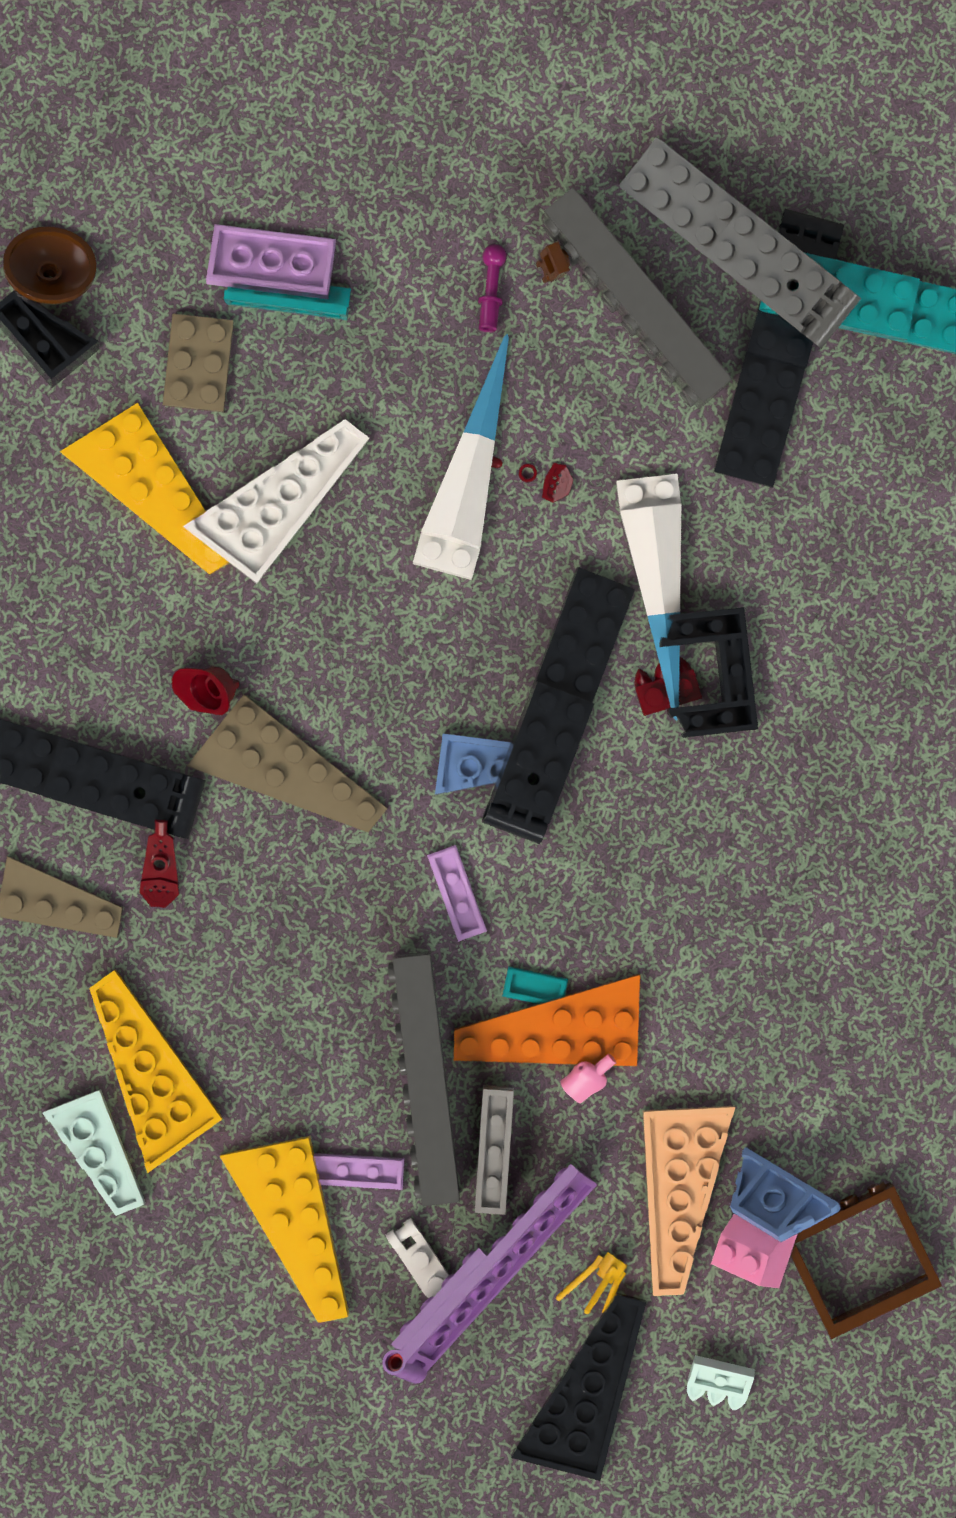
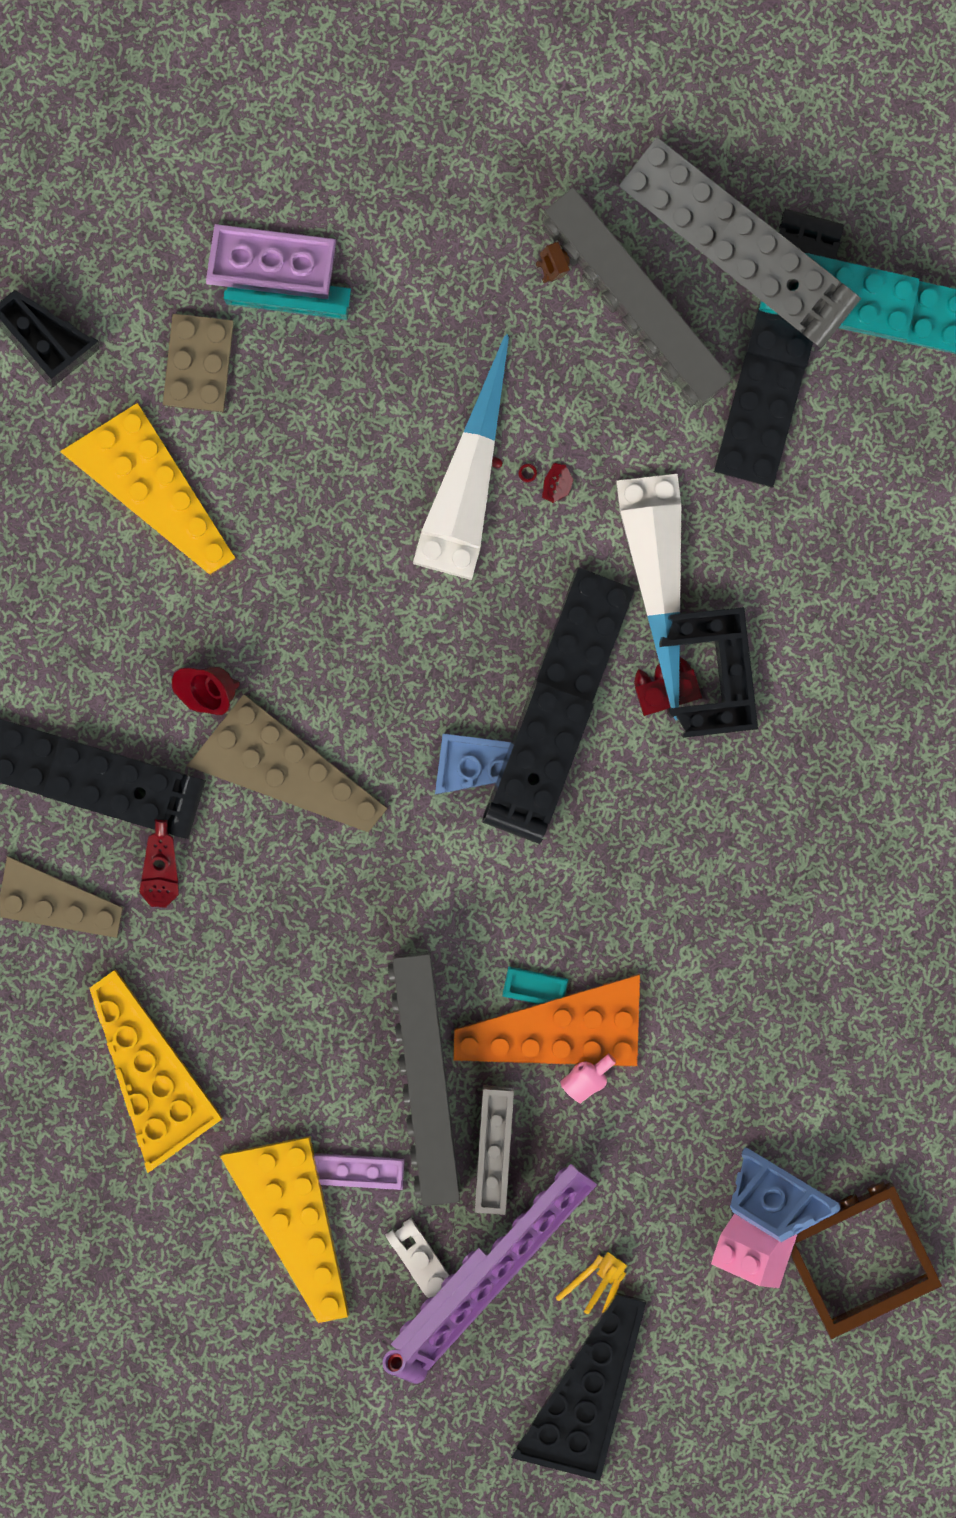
(51, 253): reddish brown dish -> none
(95, 1142): light aqua wing -> none
(268, 511): white wing -> none
(457, 893): lavender tile -> none
(493, 257): magenta pin -> none
(681, 1171): light nougat wing -> none
(719, 1380): light aqua plate -> none

